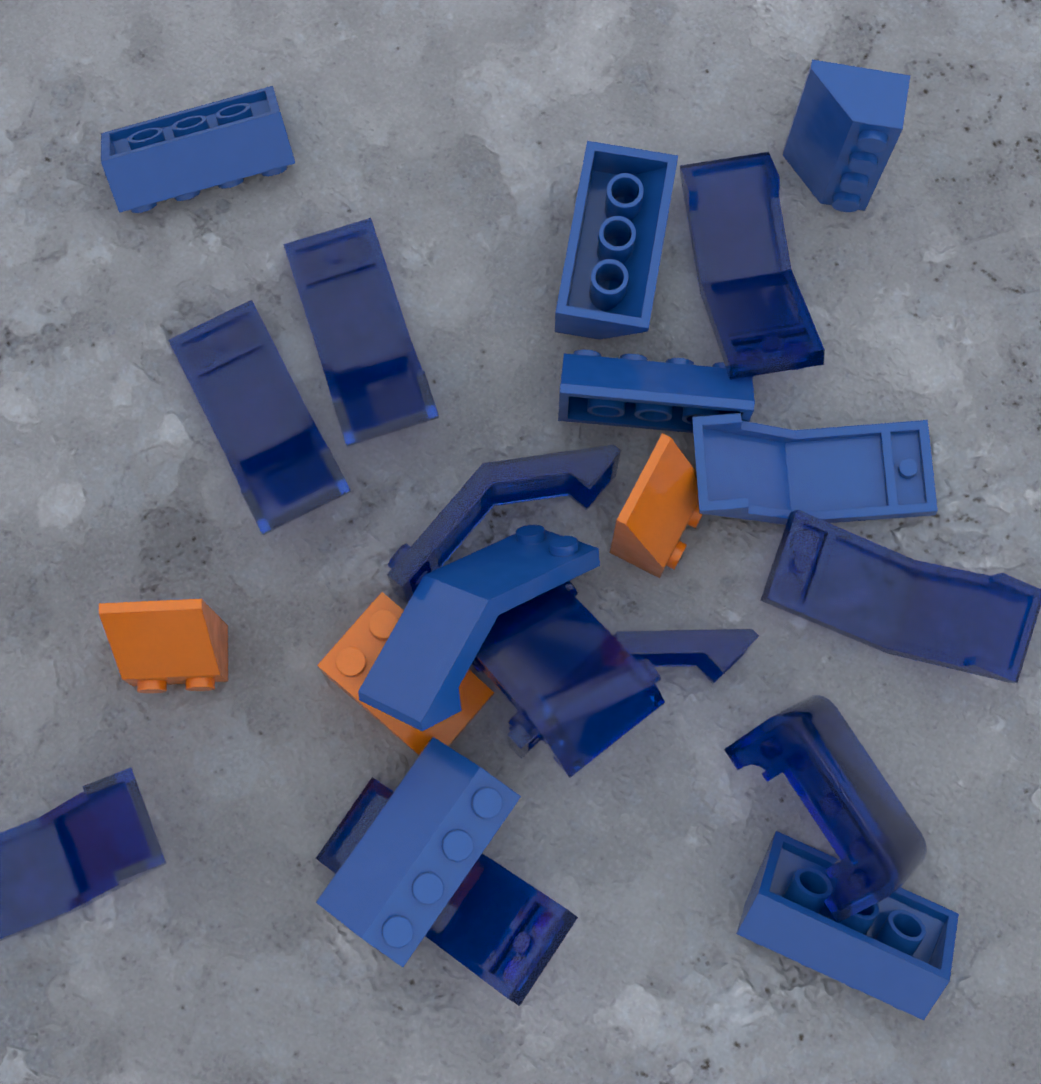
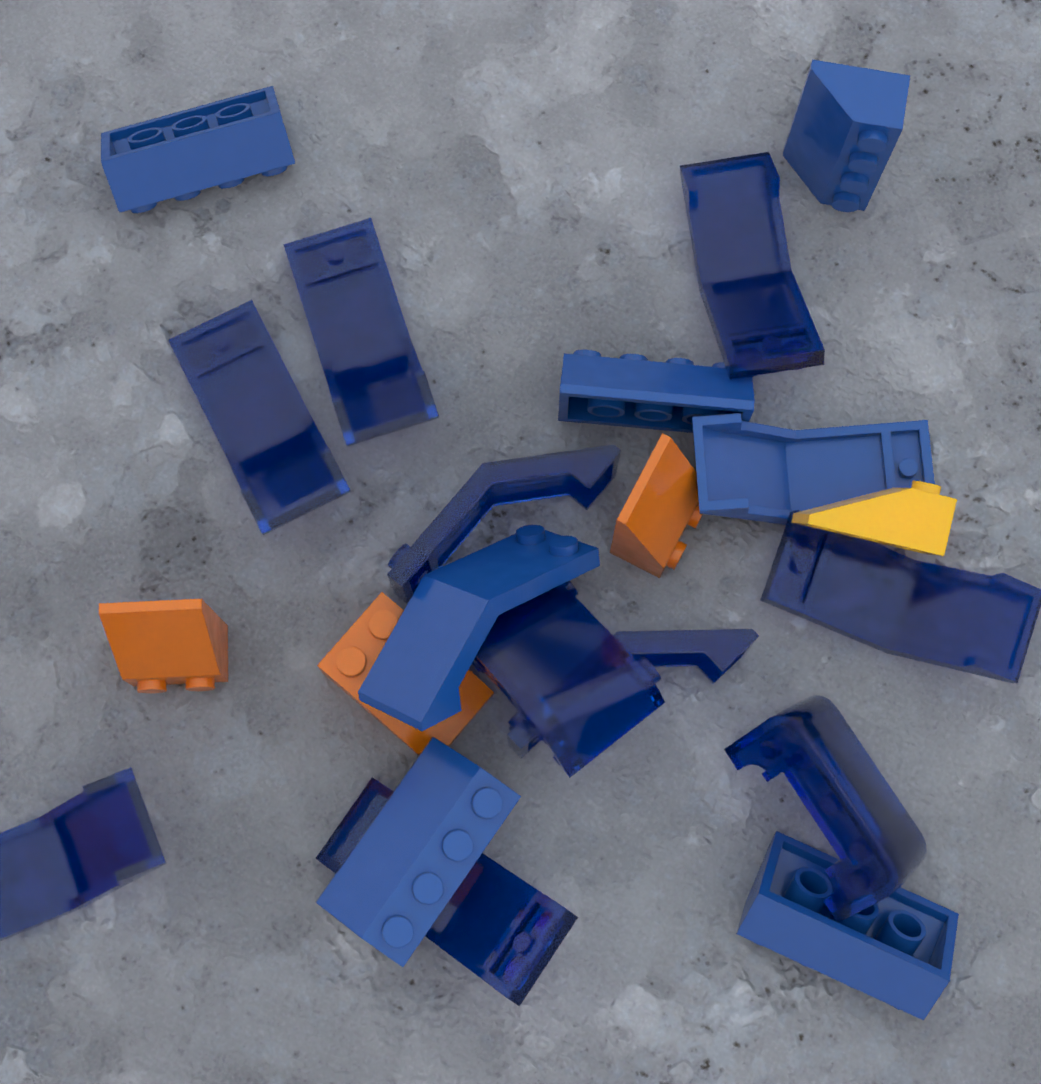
(615, 242): blue slope -> none
(896, 517): none -> yellow slope

